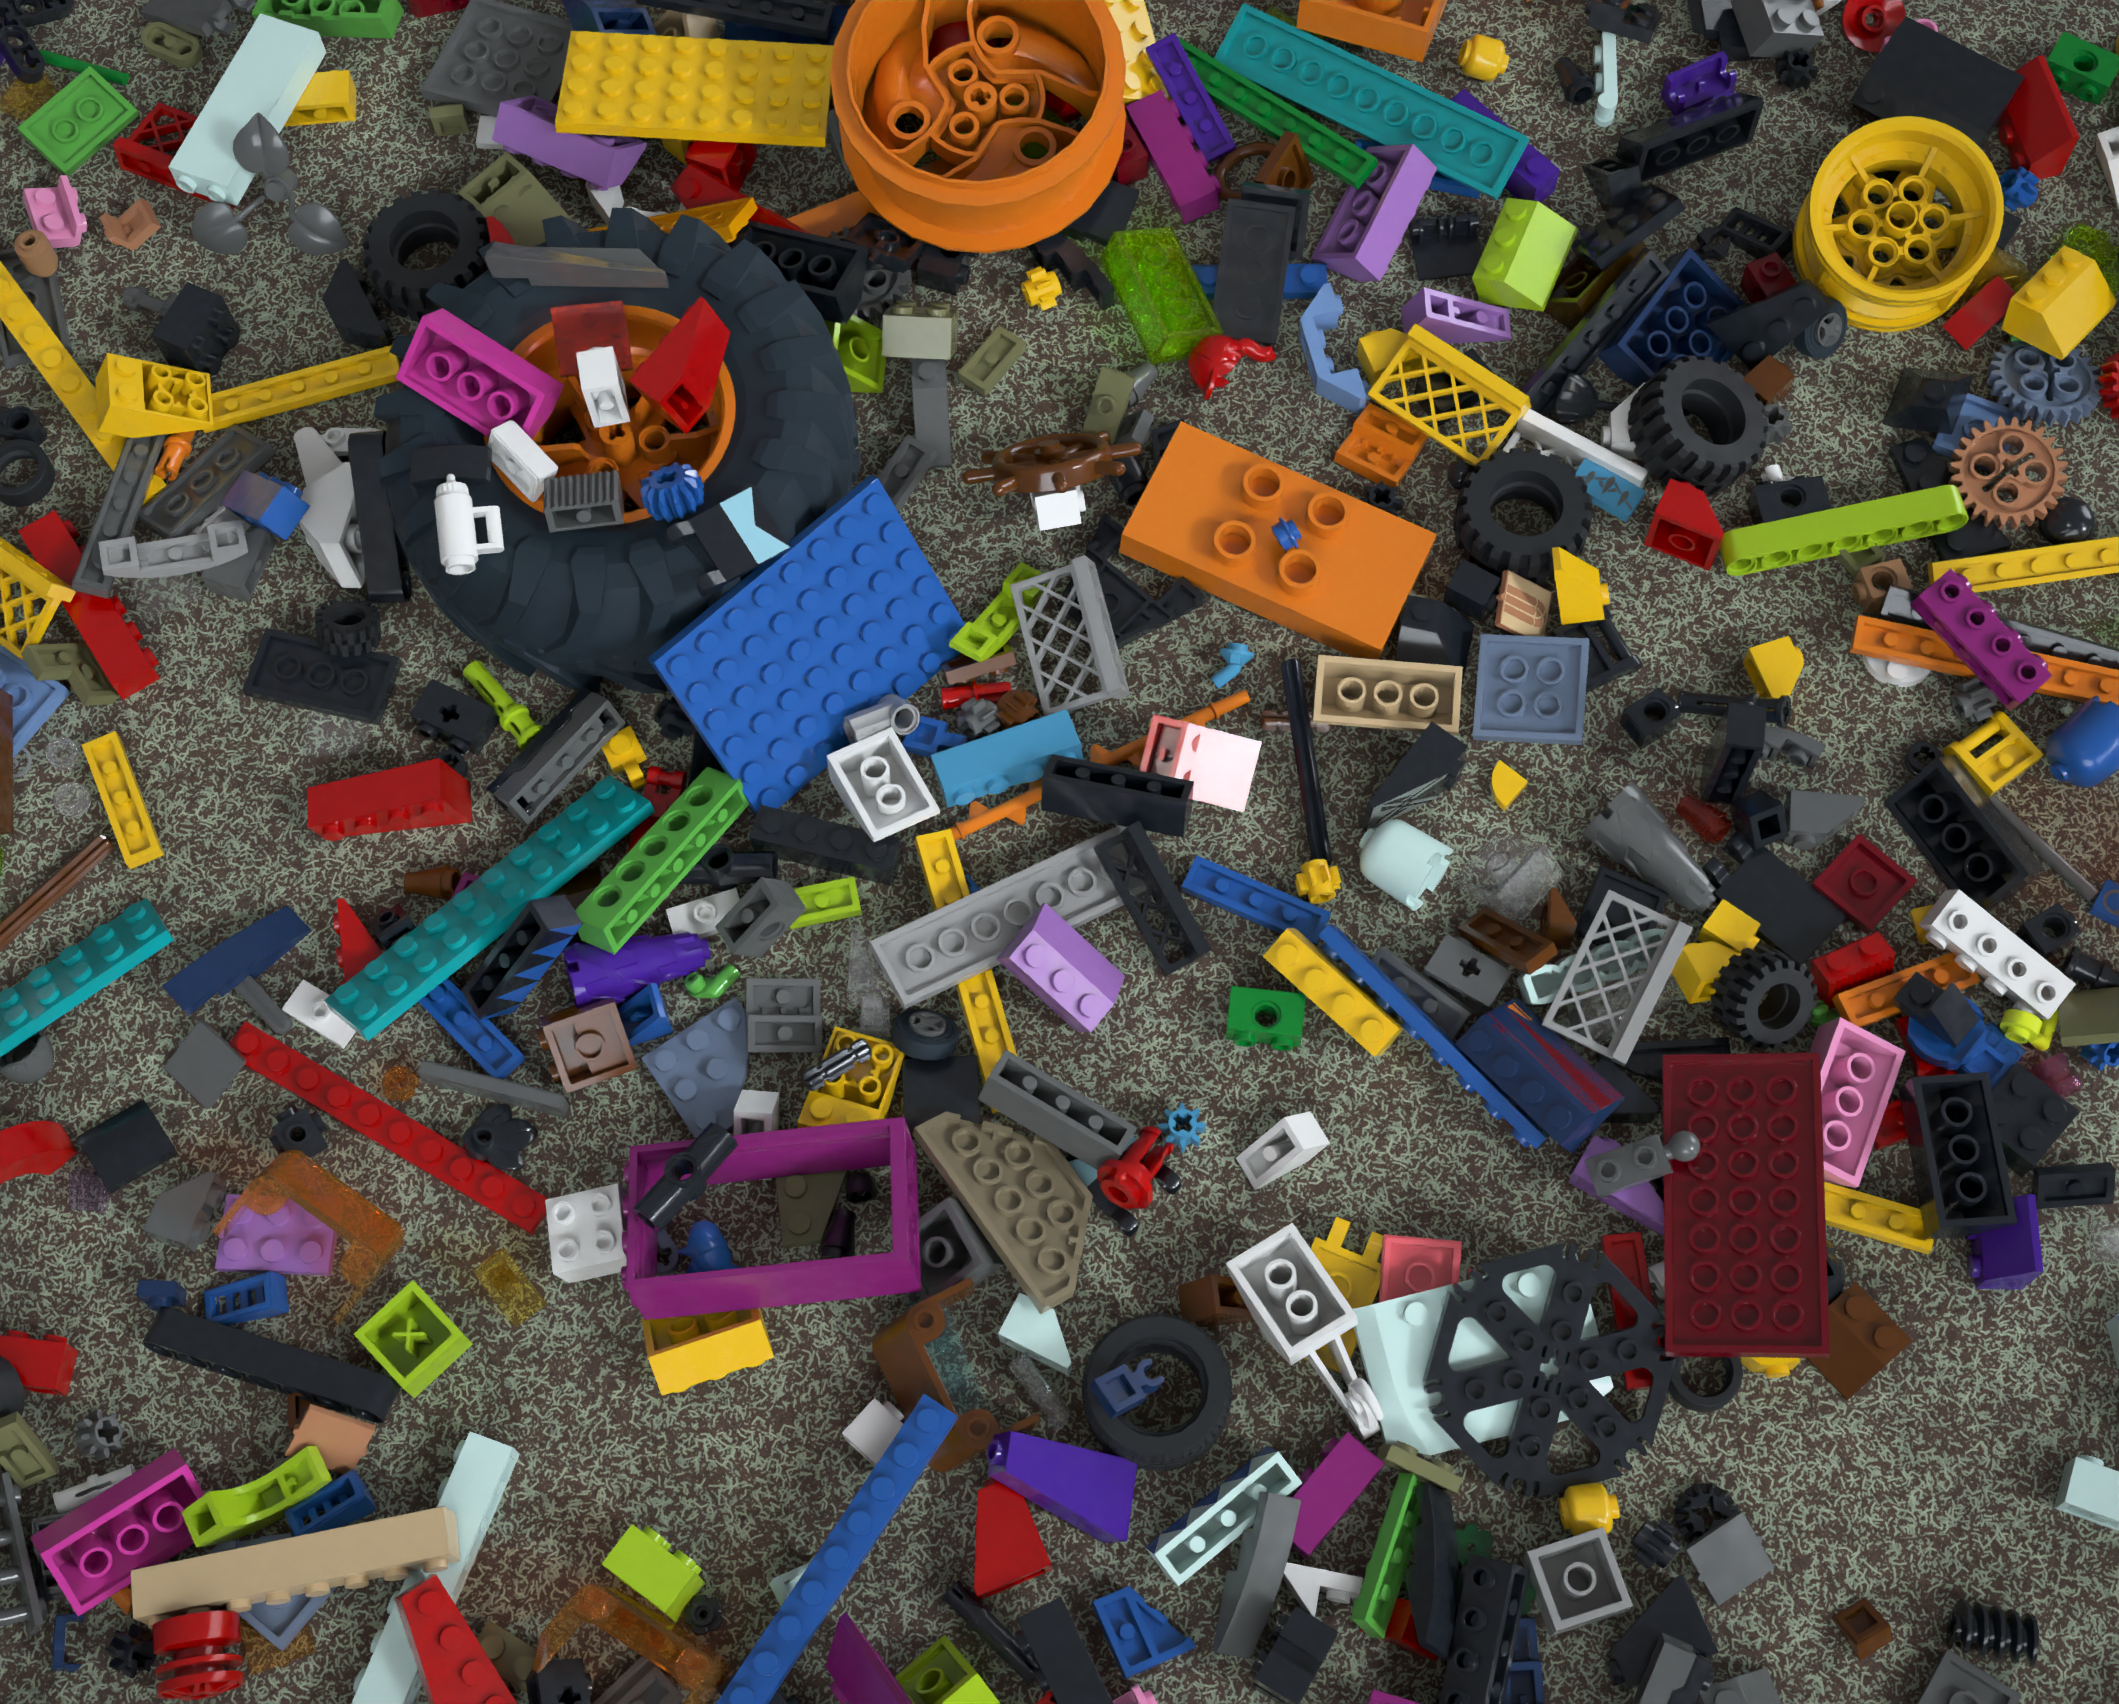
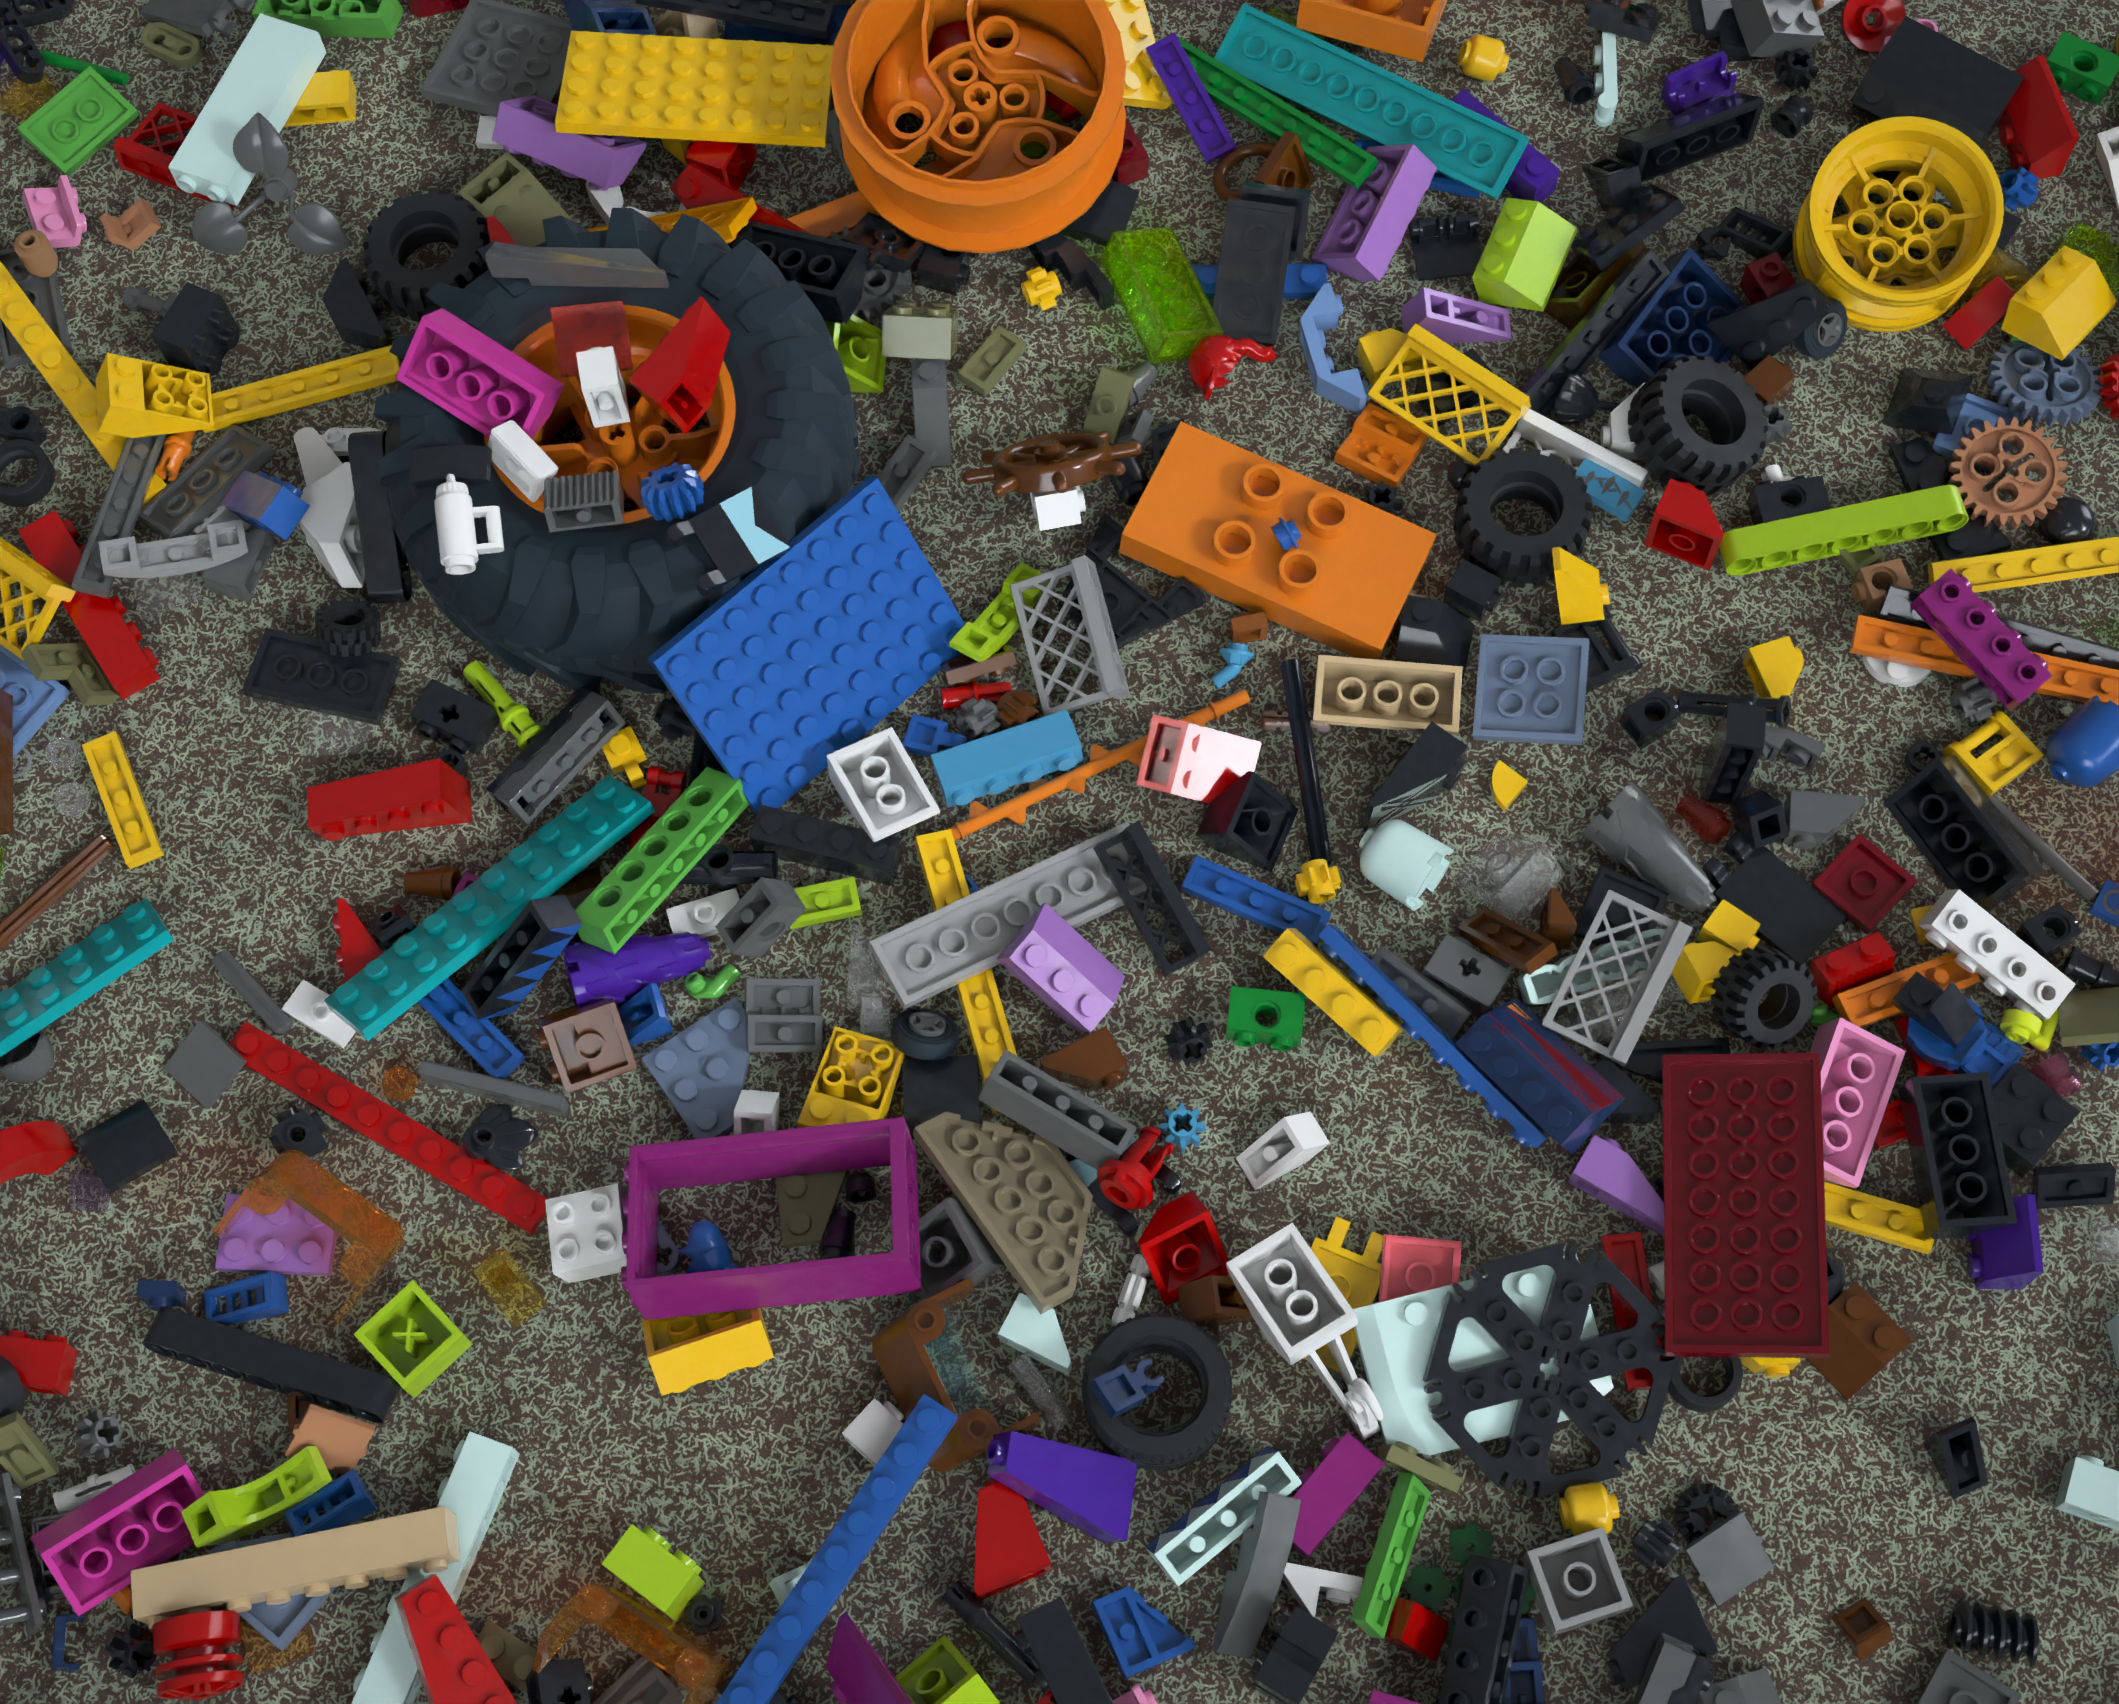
(184, 1212): dark grey slope -> none
(236, 958): dark blue slope -> none
(449, 120): olive plate -> none
(670, 1192): black piece -> none
(836, 1064): black axle -> none
(881, 717): light grey piece -> none
(1088, 1063): none -> reddish brown slope
(1117, 795): black brick -> none
(1132, 1290): none -> white axle
(1173, 156): magenta brick -> none
(1182, 1246): none -> red slope
(1188, 1041): none -> black gear
(1248, 627): none -> dark orange plate
(1248, 822): none -> black slope
(1435, 1578): black slope -> none
(1522, 606): piece -> none
(1639, 1162): dark grey plate -> none
(1790, 117): none -> black wheel
(1958, 1457): none -> black slope

